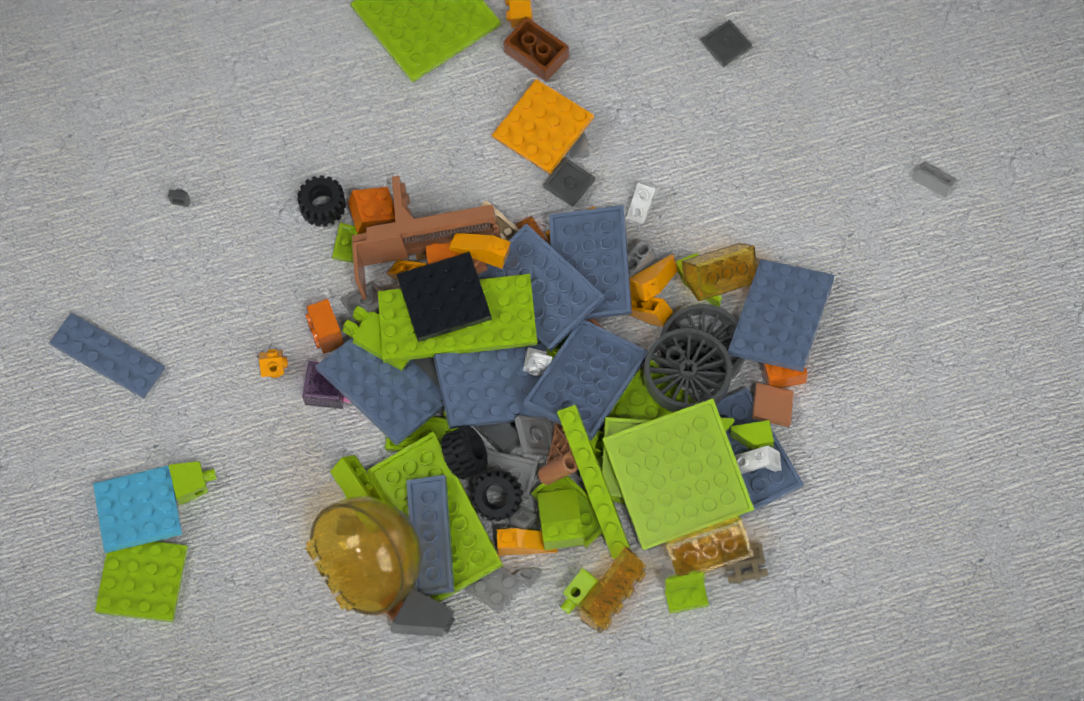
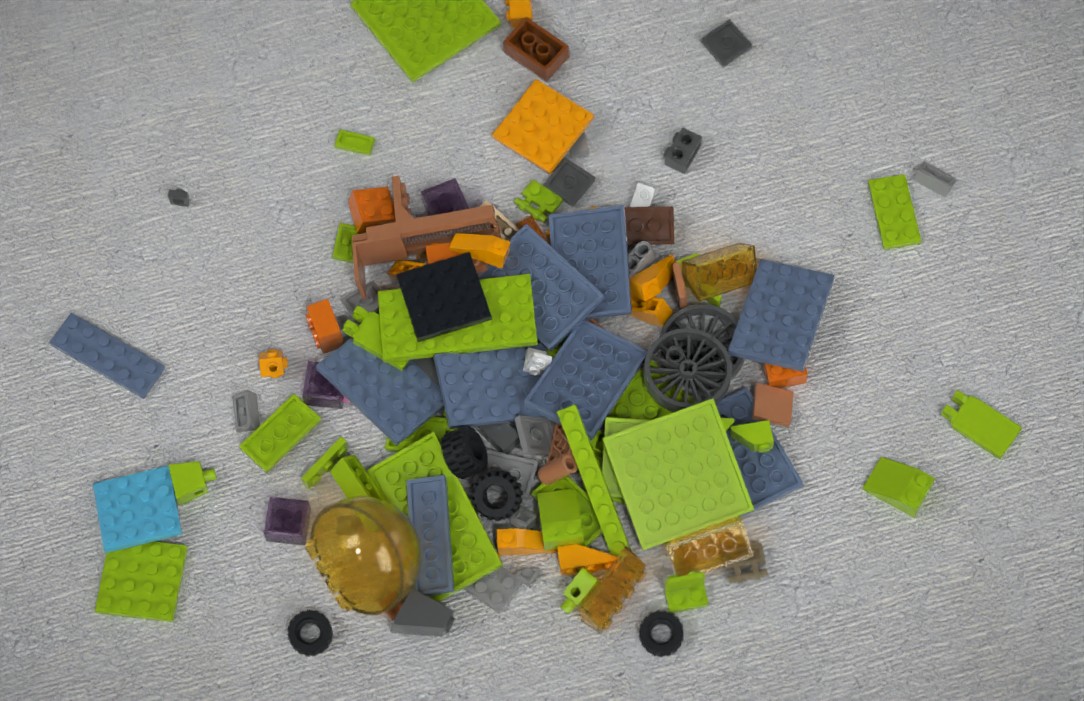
(246, 411): none -> light grey slope
(280, 433): none -> lime plate
(287, 521): none -> clear purple brick
(299, 622): none -> black tyre
(321, 214): black tyre -> none
(325, 463): none -> lime plate
(354, 142): none -> lime tile
(444, 198): none -> clear purple brick
(541, 197): none -> lime plate
(575, 557): none -> light orange slope
(650, 225): none -> reddish brown plate
(667, 619): none -> black tyre
(679, 286): none -> nougat tile
(686, 151): none -> dark grey brick
(758, 459): white bracket -> none
(894, 211): none -> lime plate
(899, 485): none -> lime slope
(981, 424): none -> lime tile

